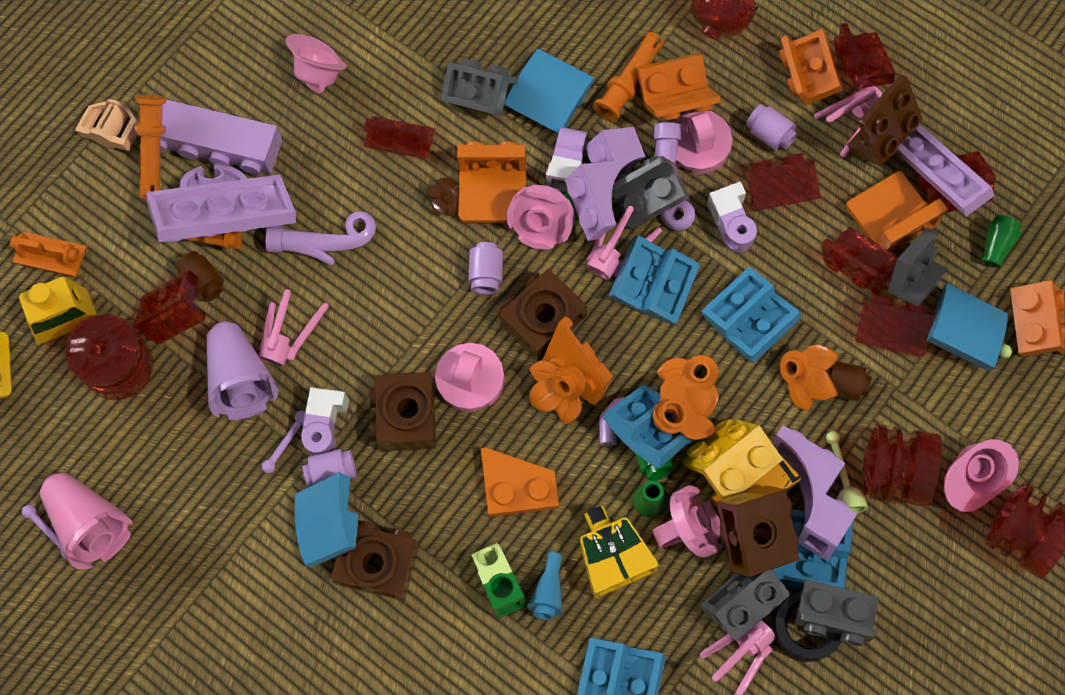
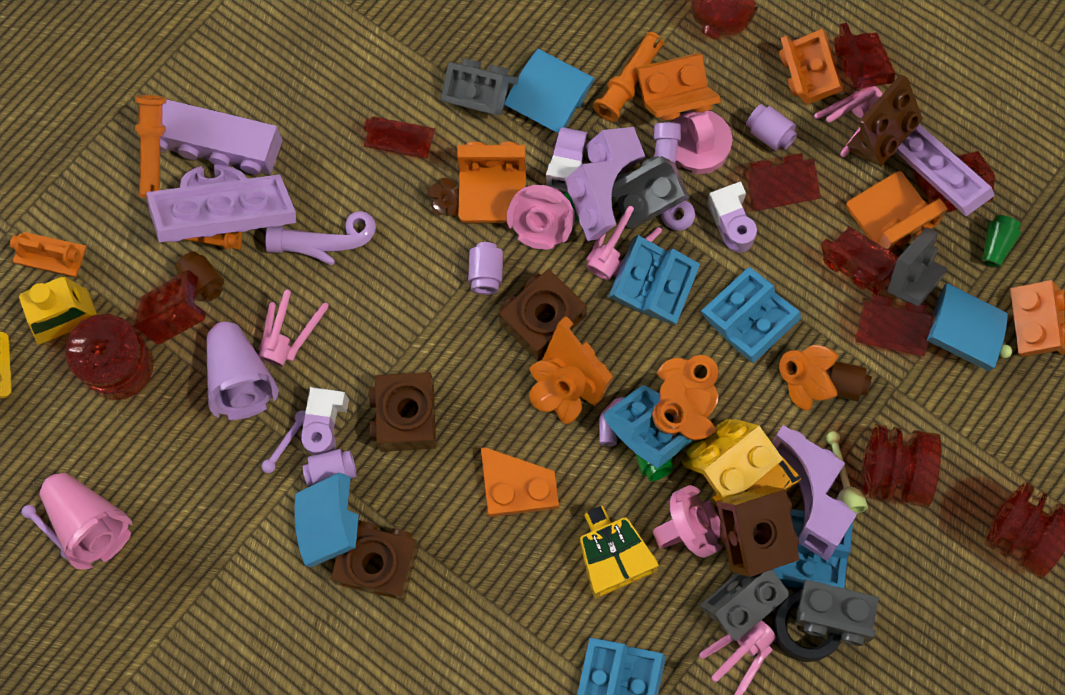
(109, 125): light nougat piece -> none
(314, 61): bright pink piece -> none
(469, 377): bright pink tile -> none
(499, 581): leg -> none
(546, 598): dark azure cone -> none
(650, 506): green cone -> none
(980, 474): bright pink piece -> none

